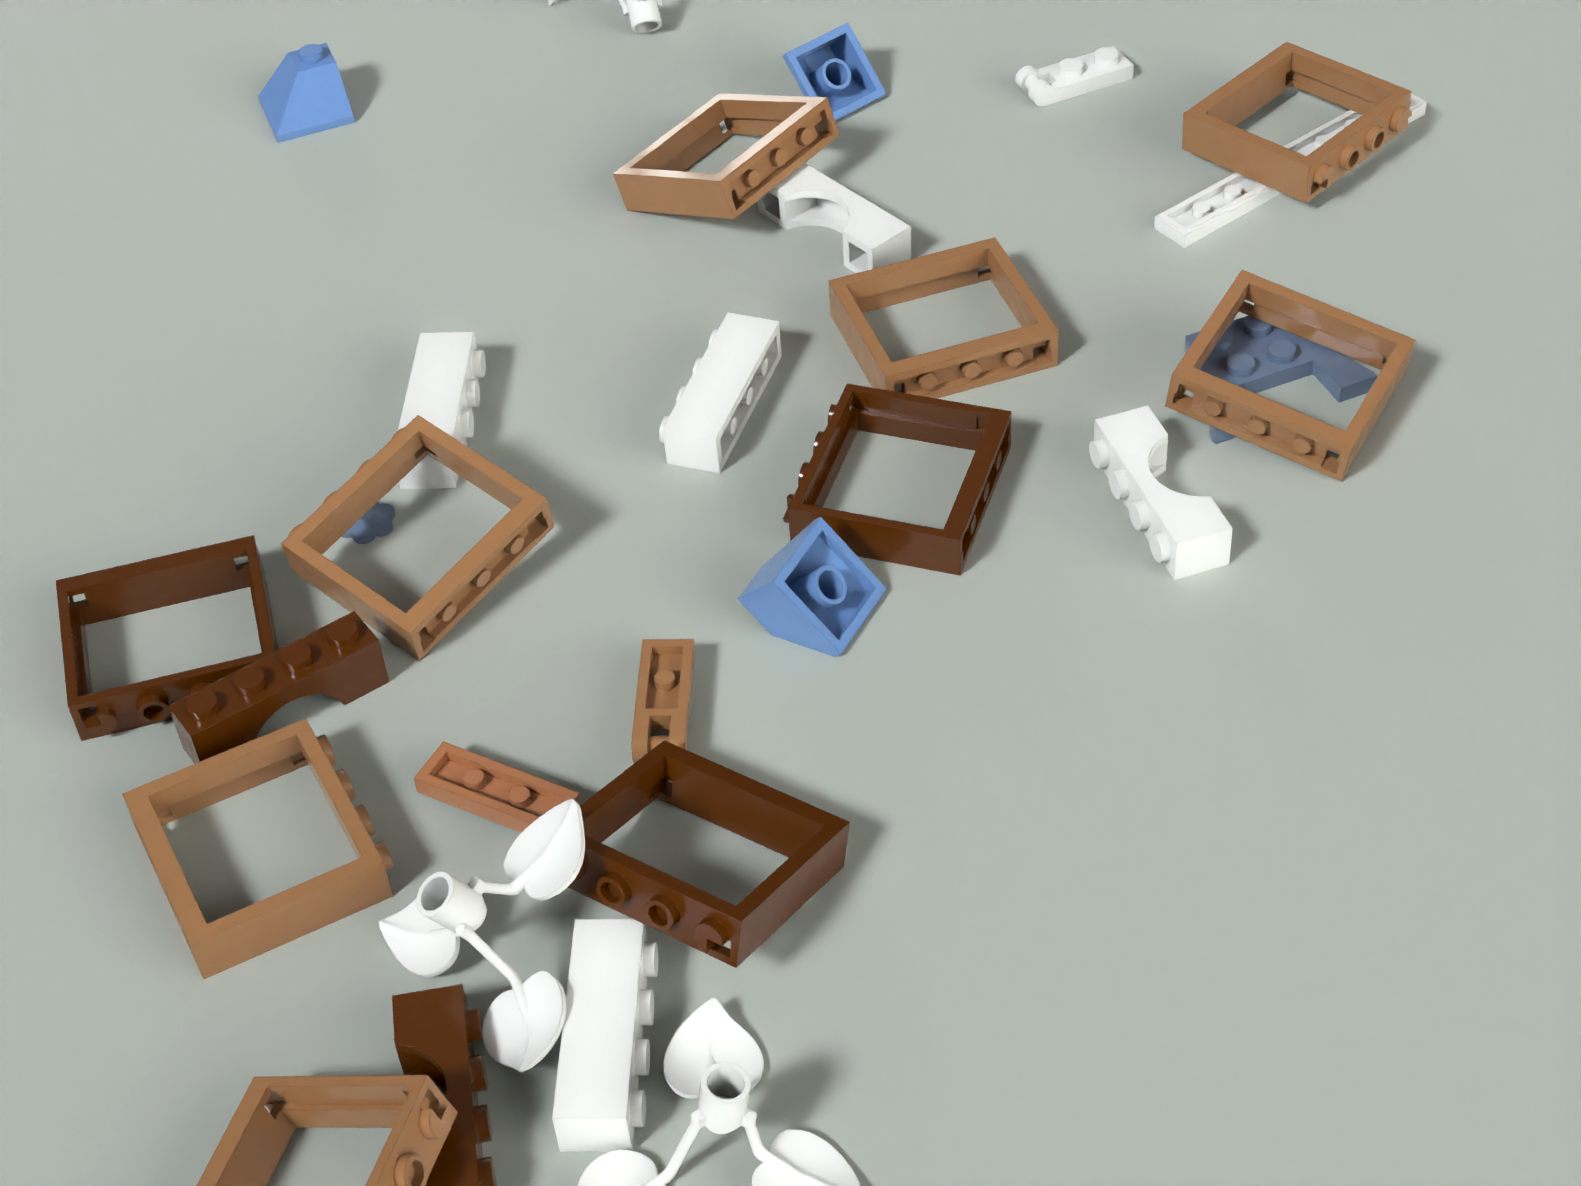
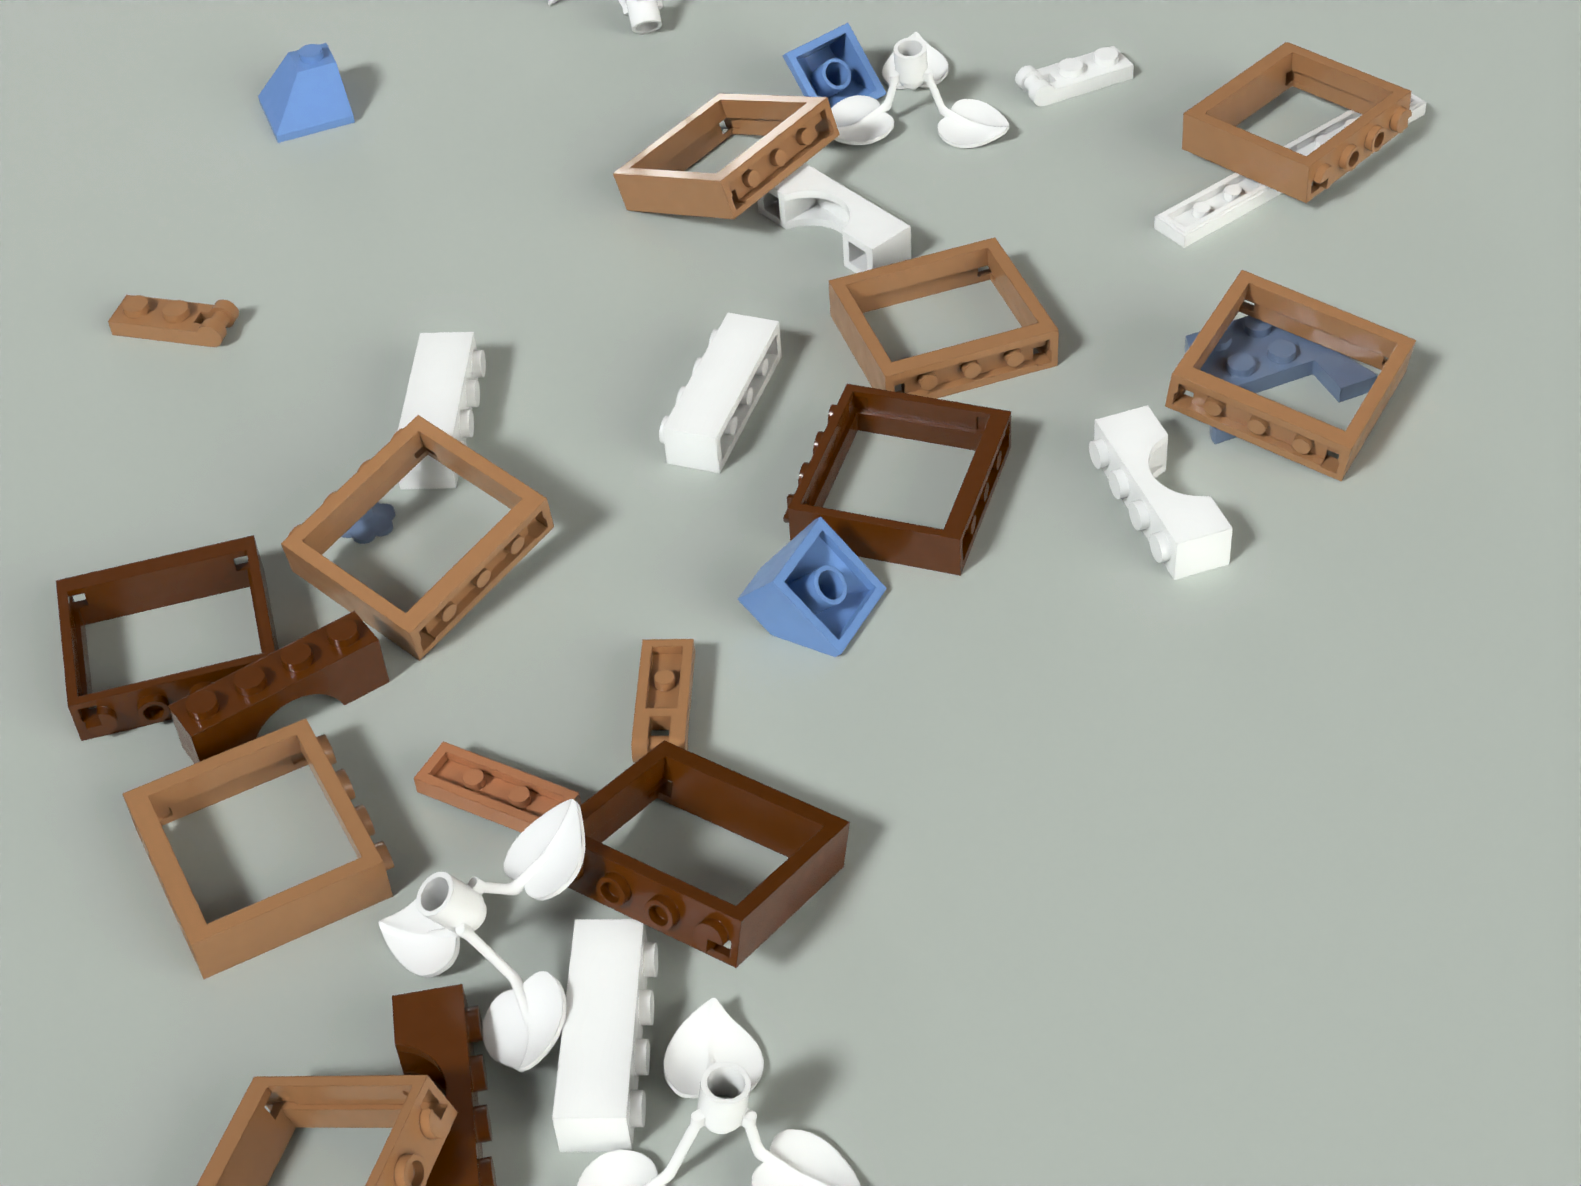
(173, 320): none -> medium nougat plate
(912, 66): none -> white plant

